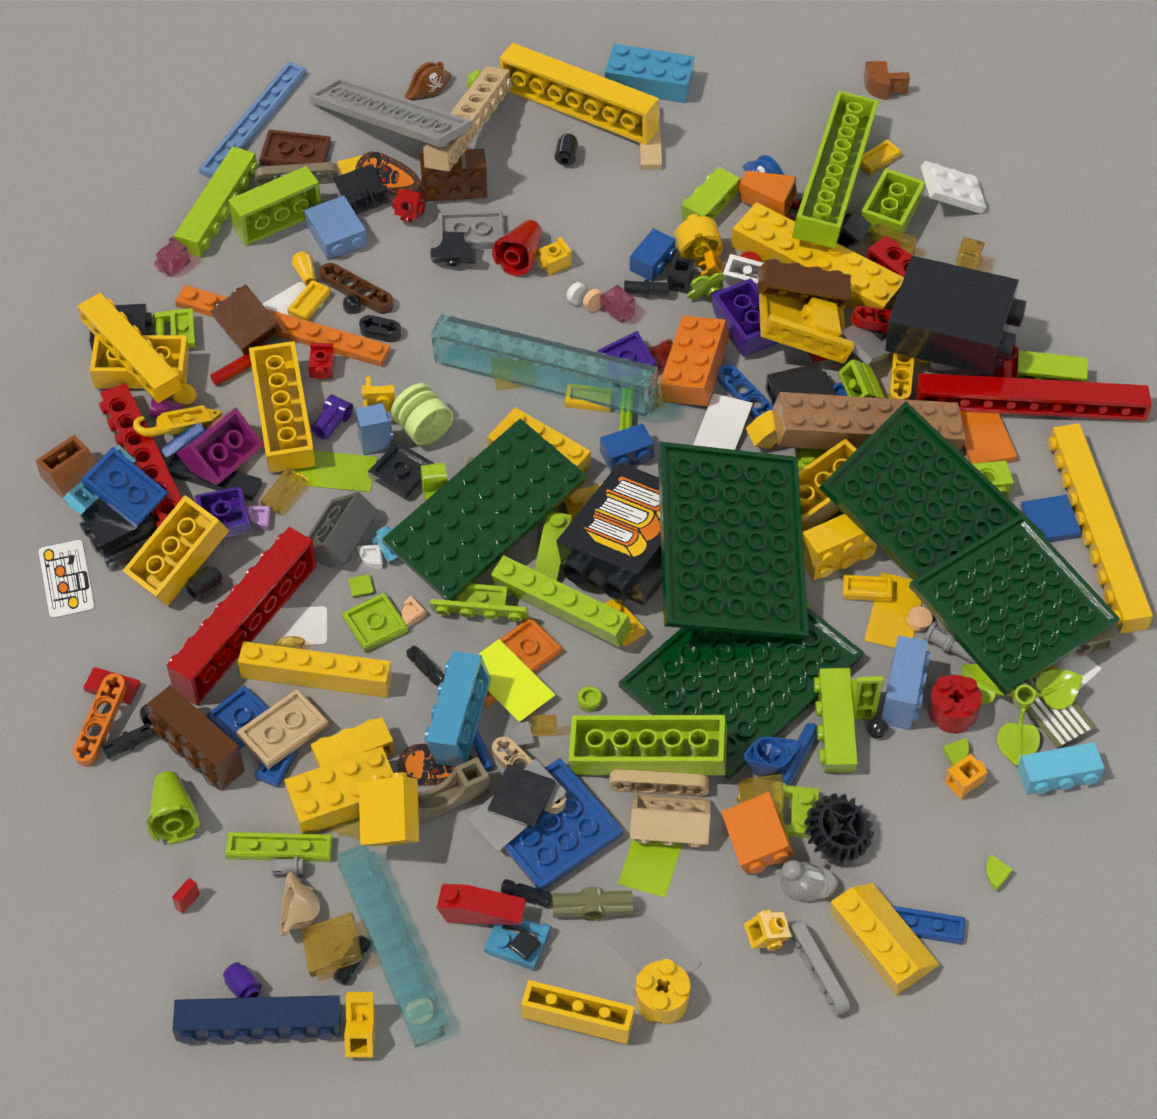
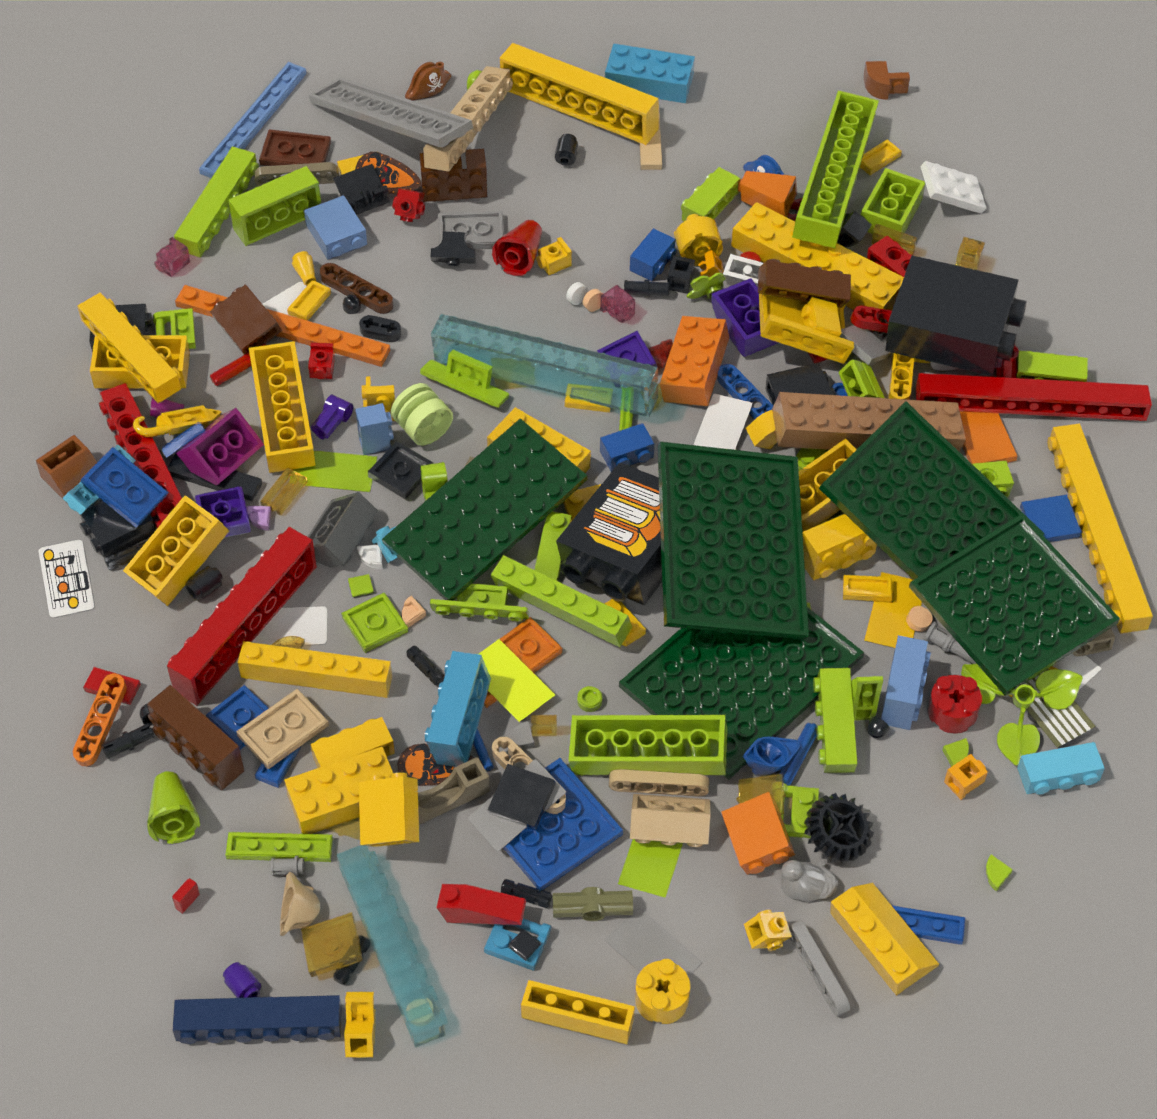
(186, 395): yellow tile -> none
(466, 376): none -> lime bracket

